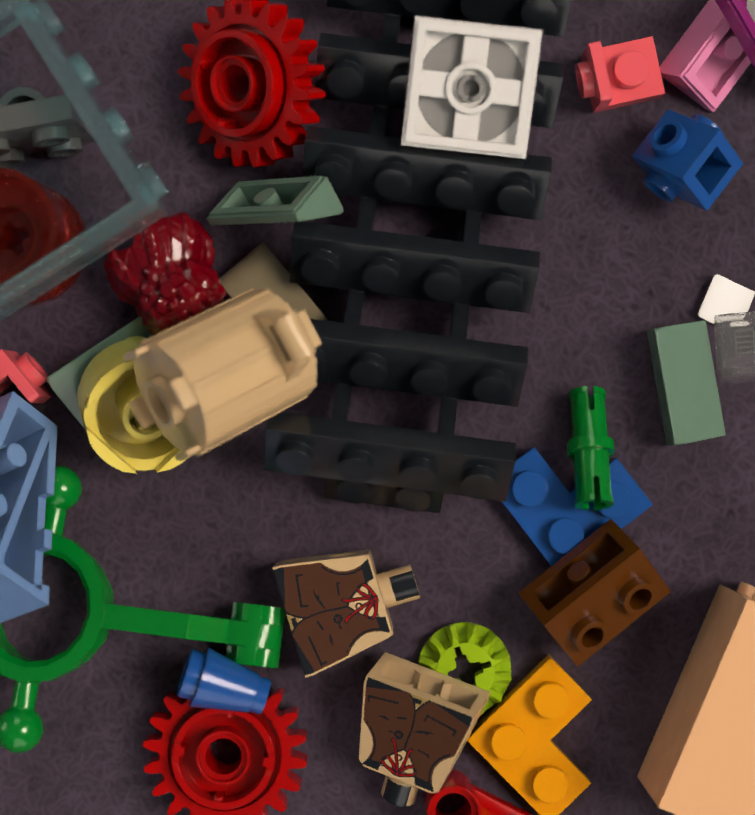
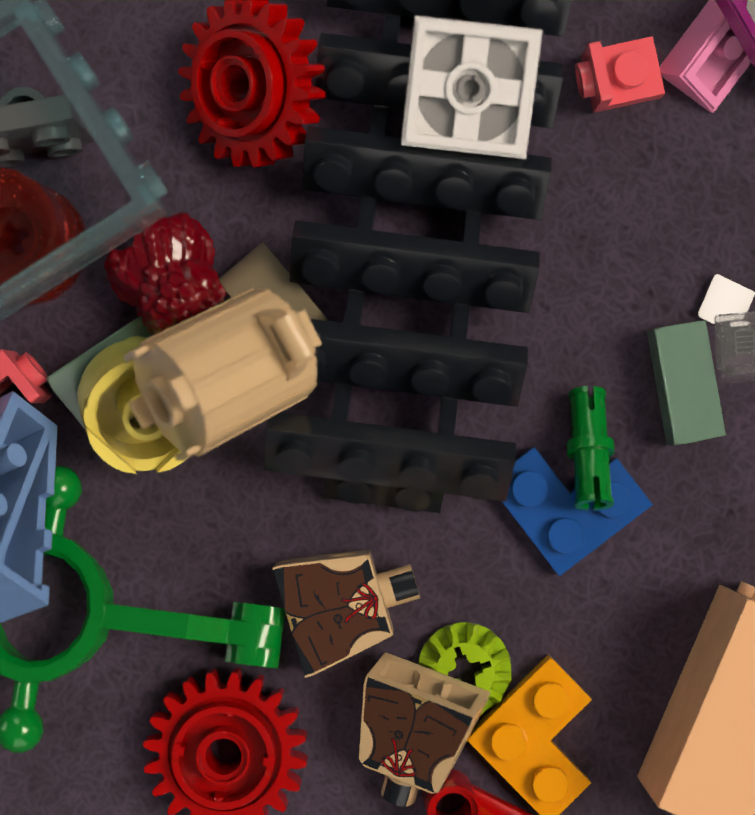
(221, 684): blue cone -> none
(277, 201): sand green slope -> none
(595, 592): reddish brown brick -> none
(679, 150): blue brick -> none

